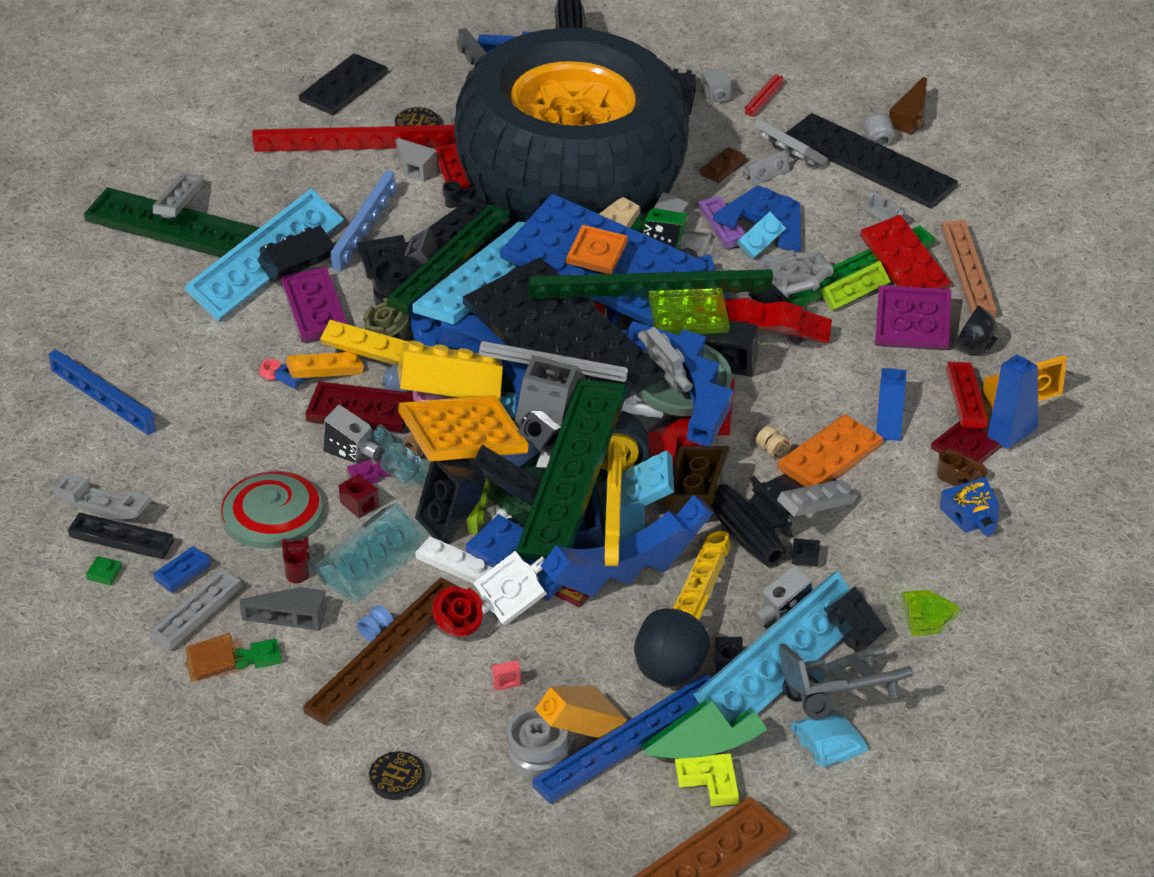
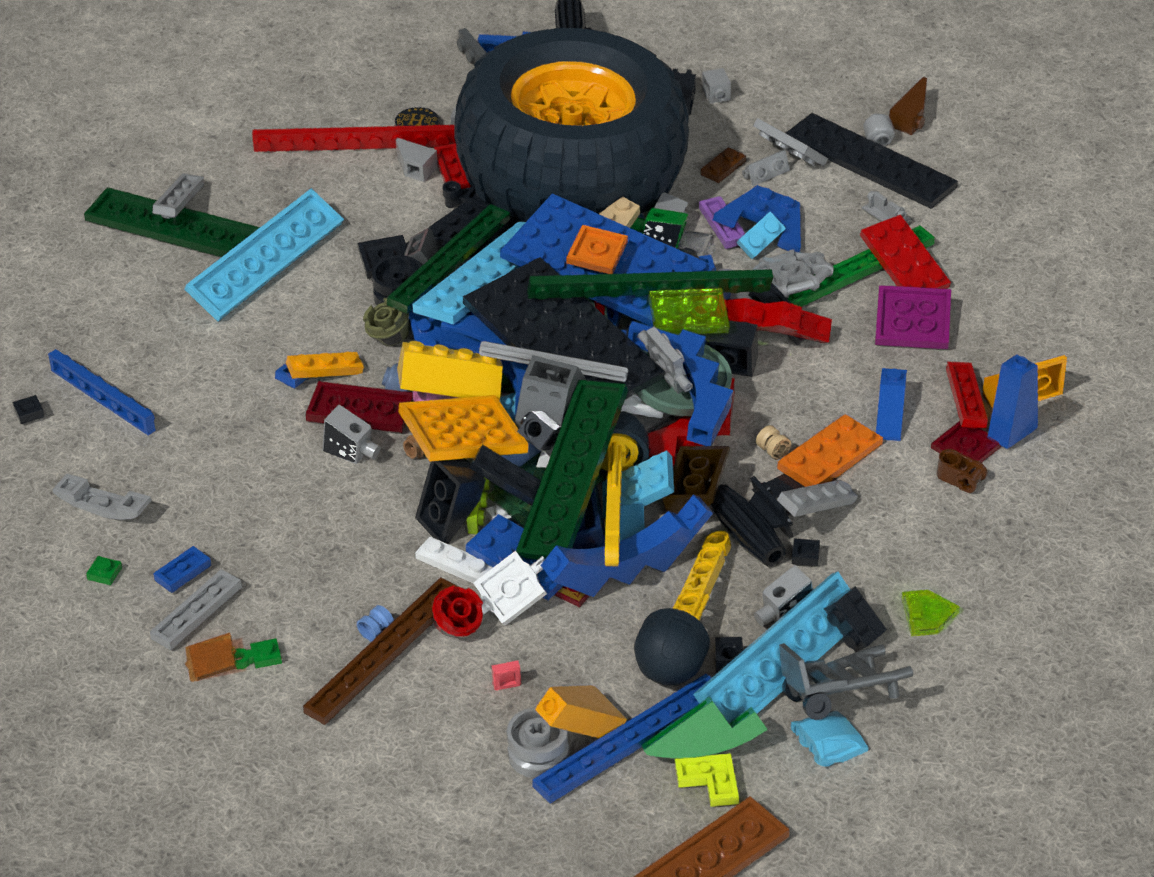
(28, 409): none -> black plate
(121, 535): black plate -> none
(268, 368): coral plate -> none
(270, 508): sand green dish -> none
(290, 608): dark grey slope -> none
(295, 253): black brick -> none
(296, 559): dark red piece -> none
(312, 302): magenta plate -> none
(343, 84): black plate -> none
(358, 495): dark red brick -> none
(362, 342): yellow plate -> none
(363, 220): medium blue plate -> none
(368, 470): magenta plate -> none
(370, 554): clear light blue slope -> none
(397, 458): clear light blue piece -> none
(397, 775): black tile -> none
(763, 95): red axle -> none
(855, 285): lime plate -> none
(968, 266): nougat plate -> none
(971, 506): blue torso -> none
(977, 333): black cylinder -> none

